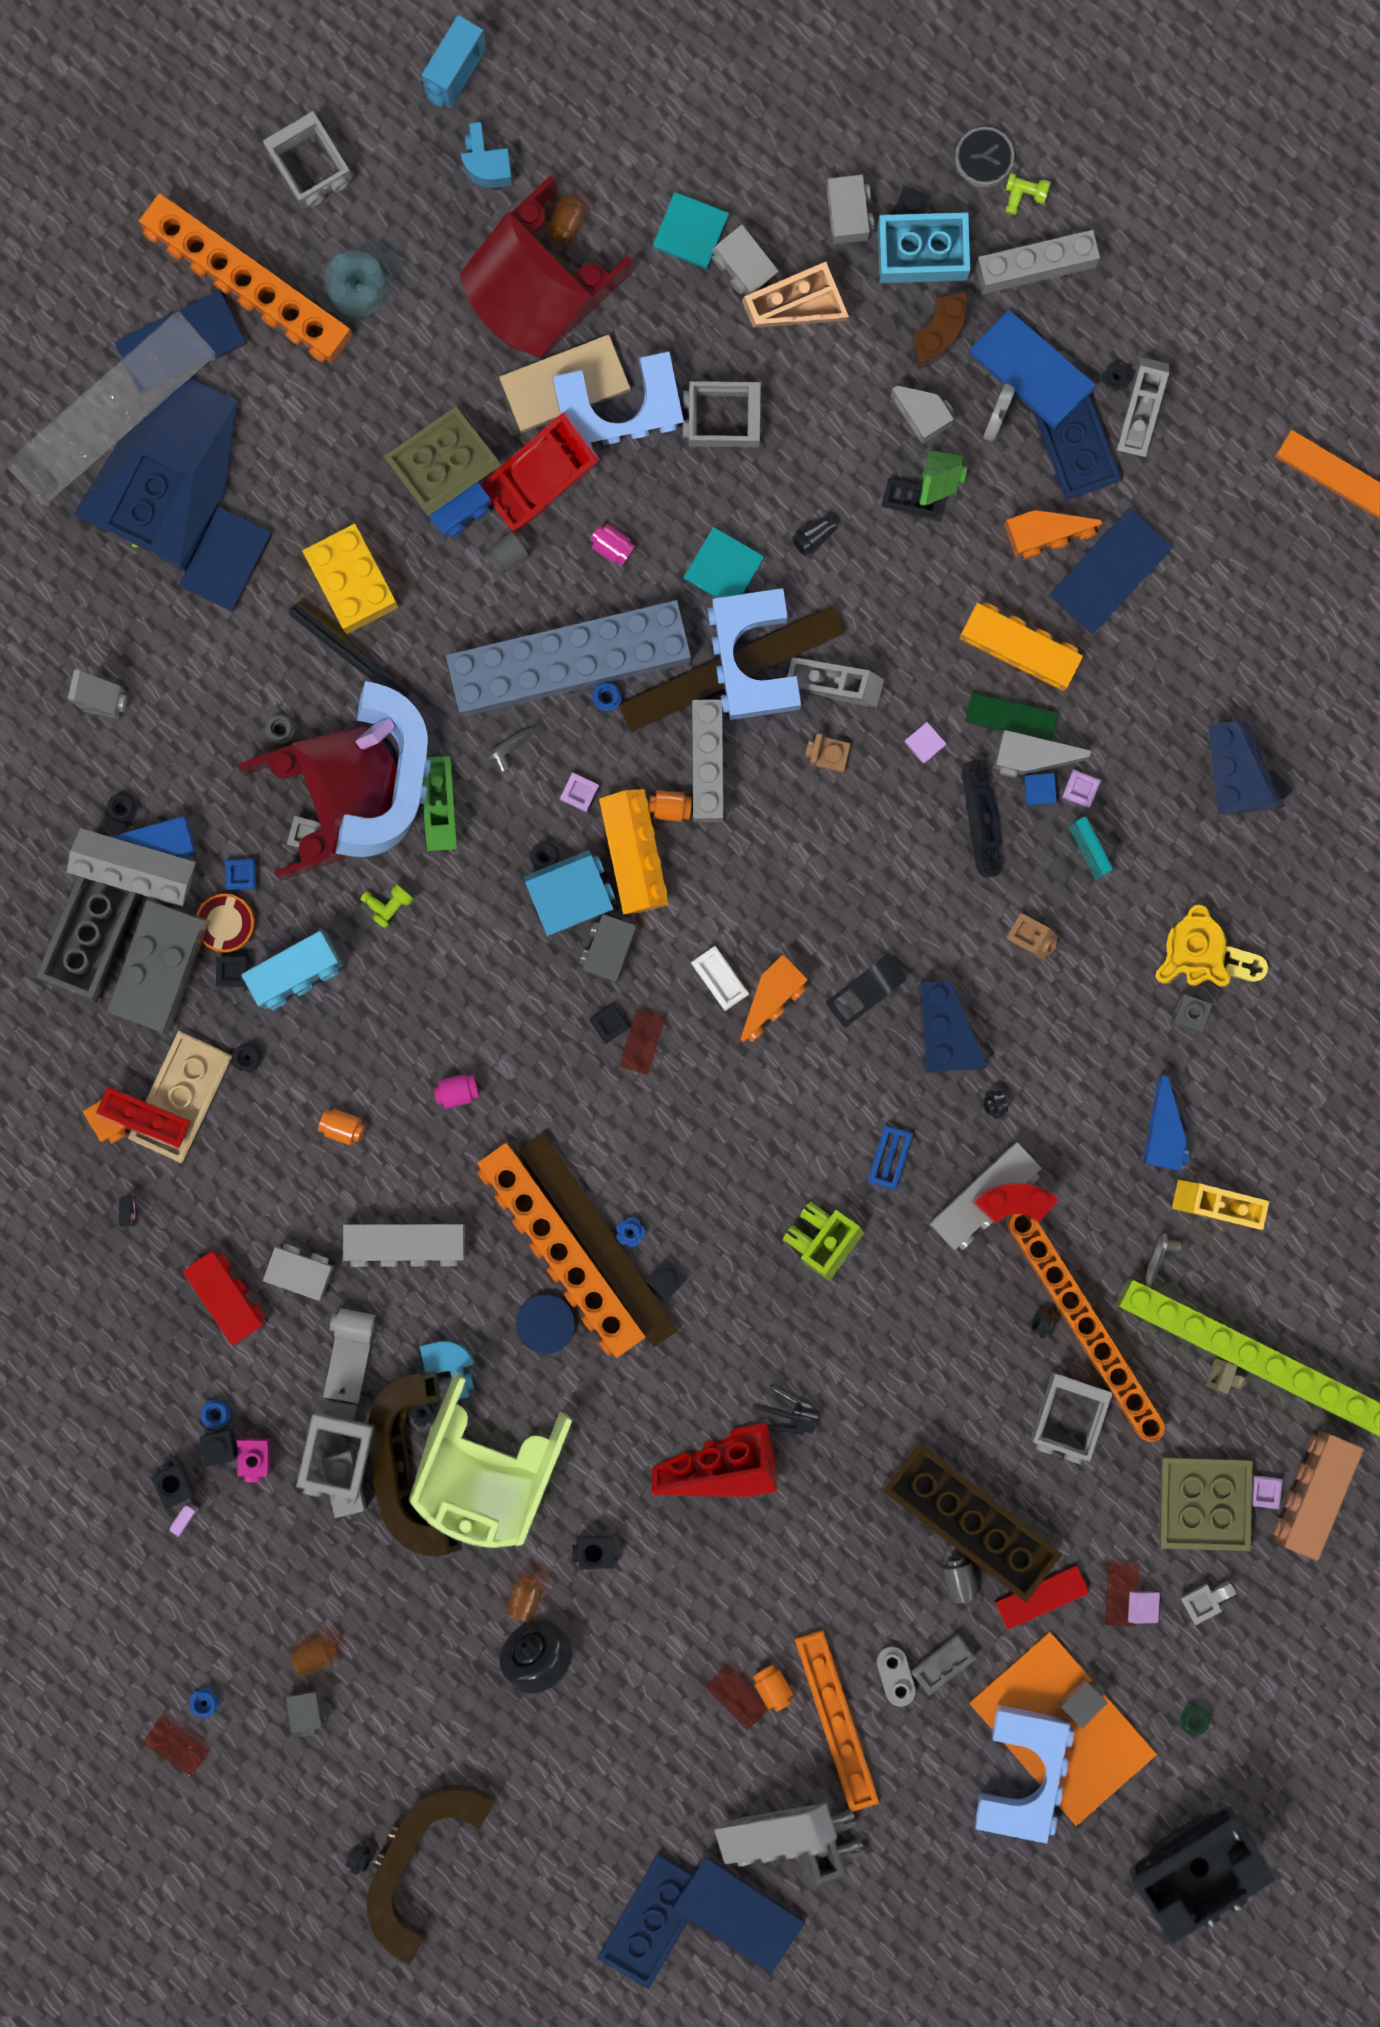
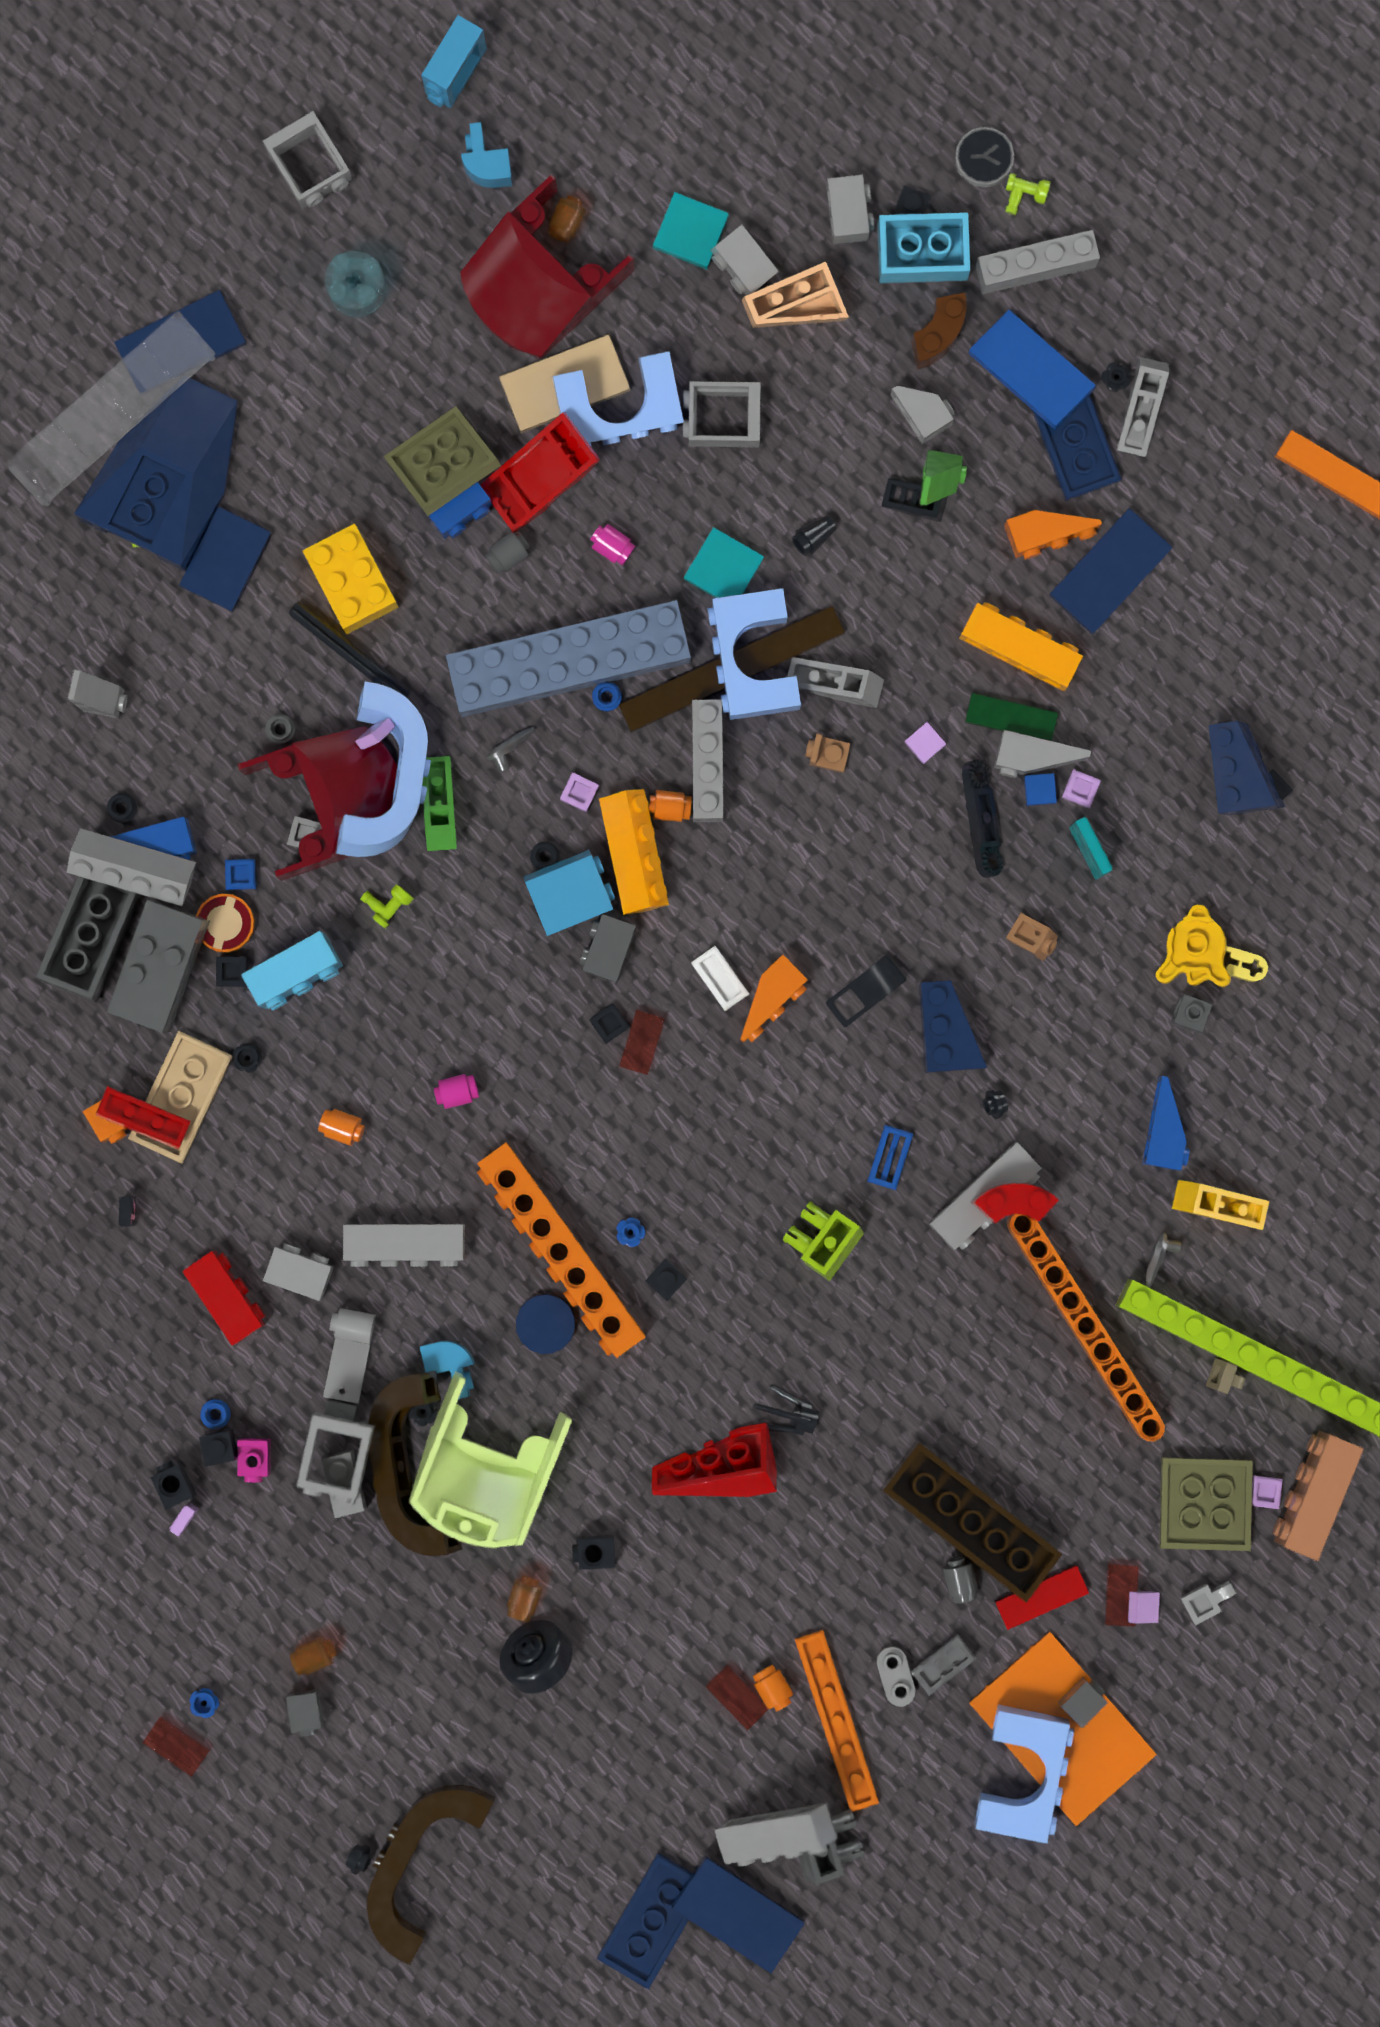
(164, 213): orange brick -> none
(598, 1240): dark brown tile -> none
(999, 412): light grey tile -> none
(1043, 1323): black plate -> none
(1071, 1453): light grey window -> none
(1193, 1897): black brick -> none
(1203, 1724): clear green plate -> none

